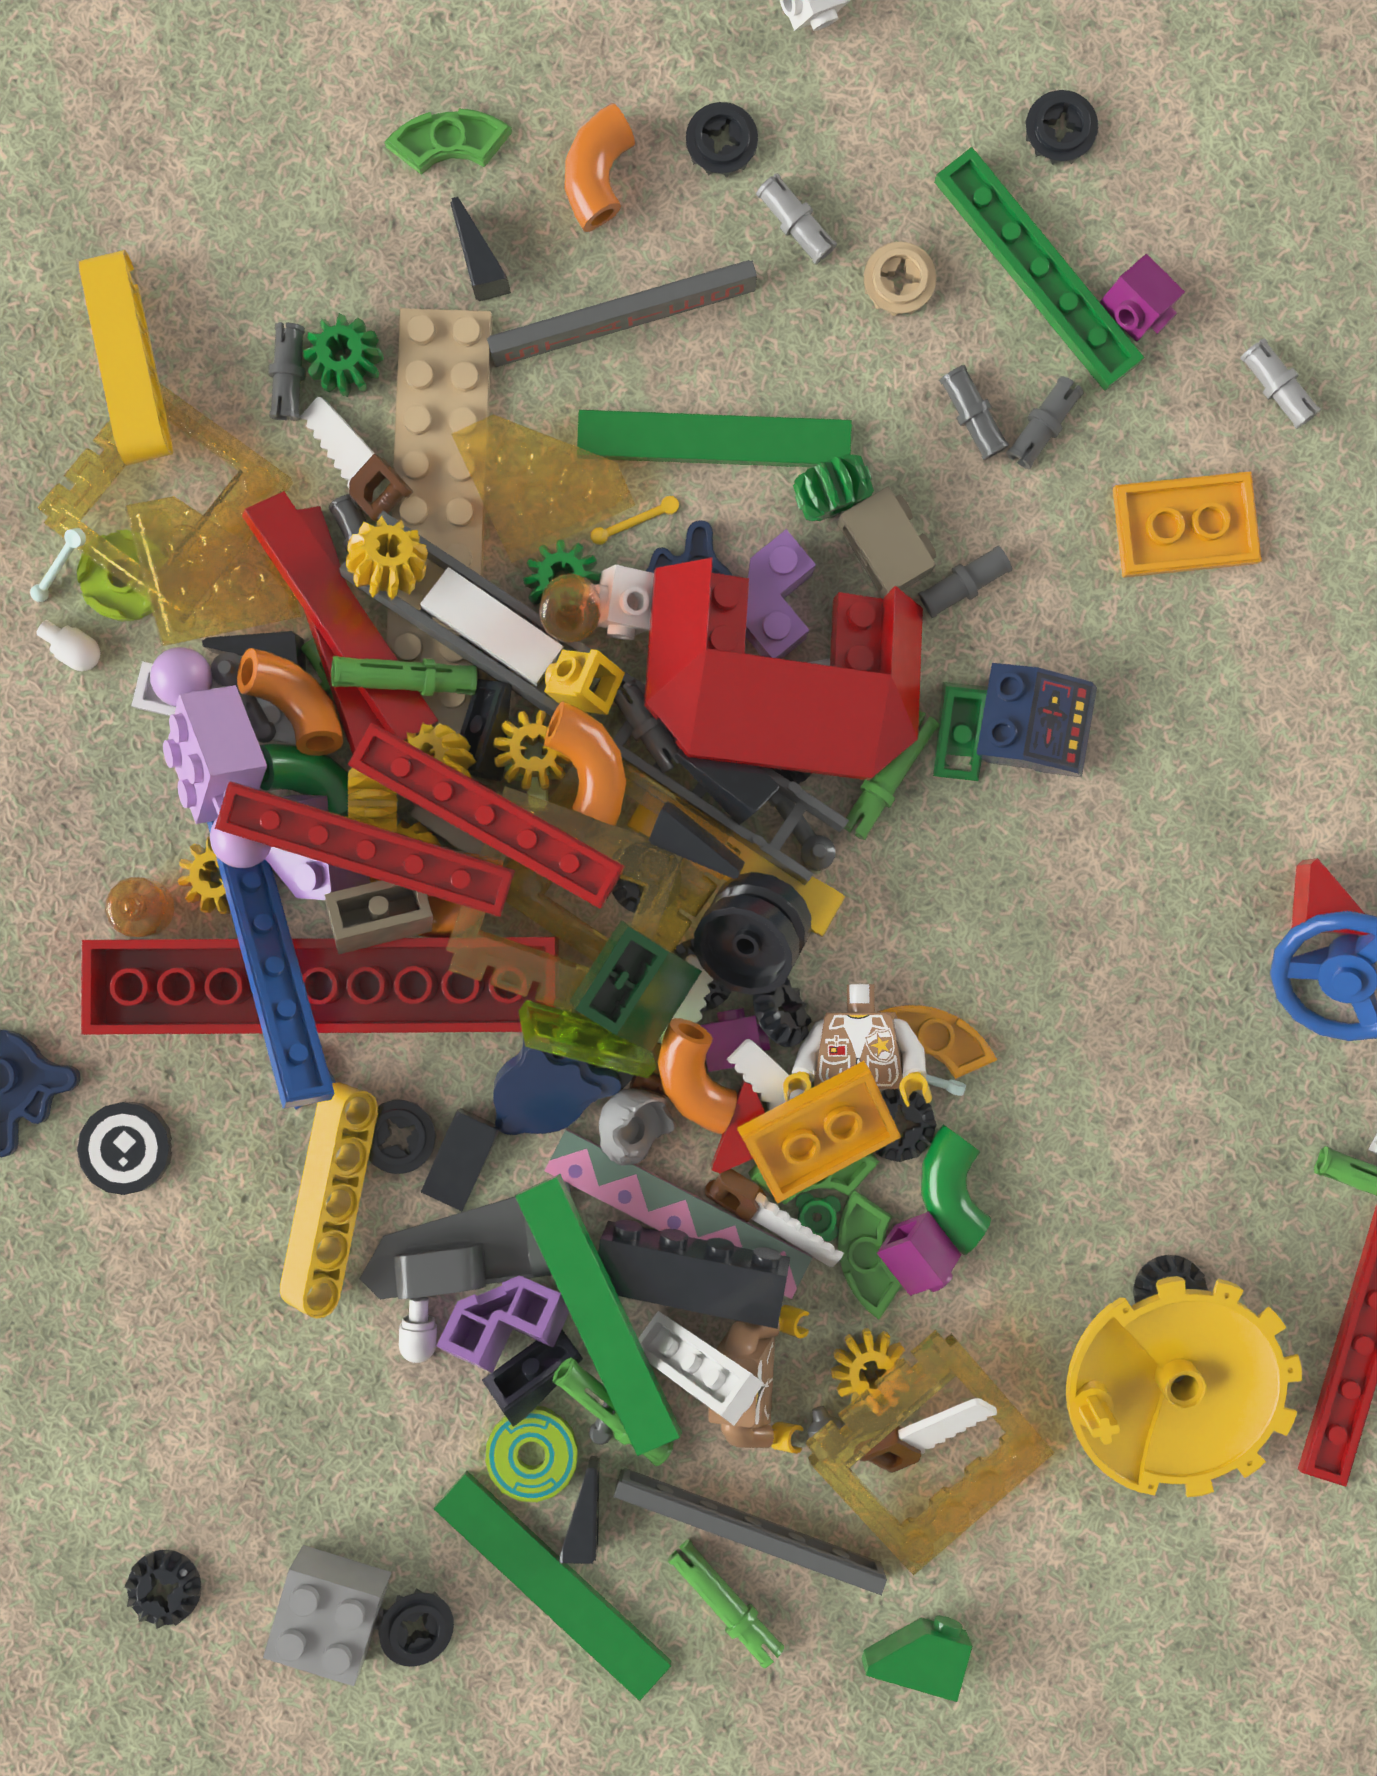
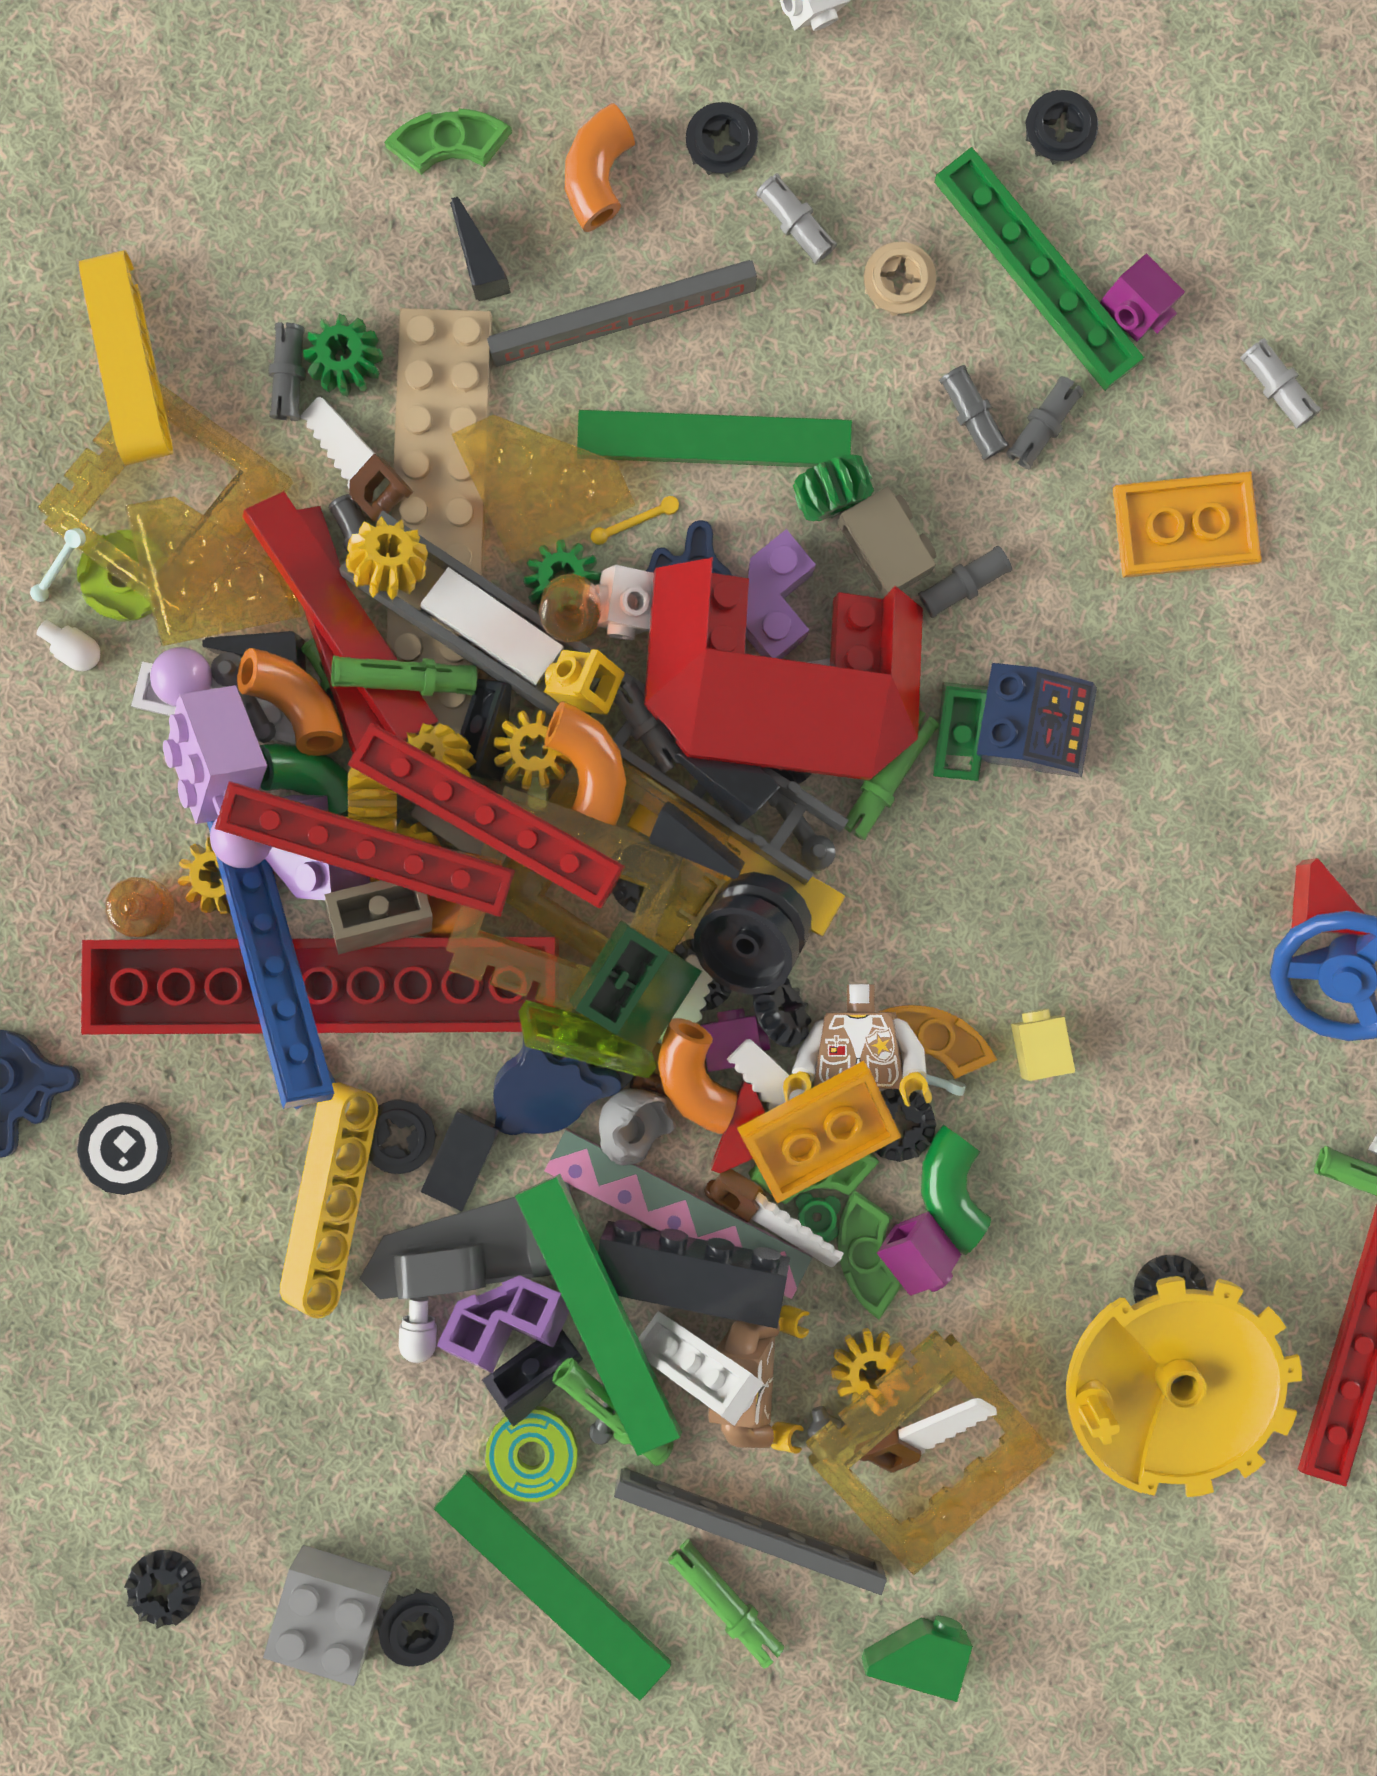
(583, 1530): black slope -> none
(1042, 1045): none -> light yellow brick

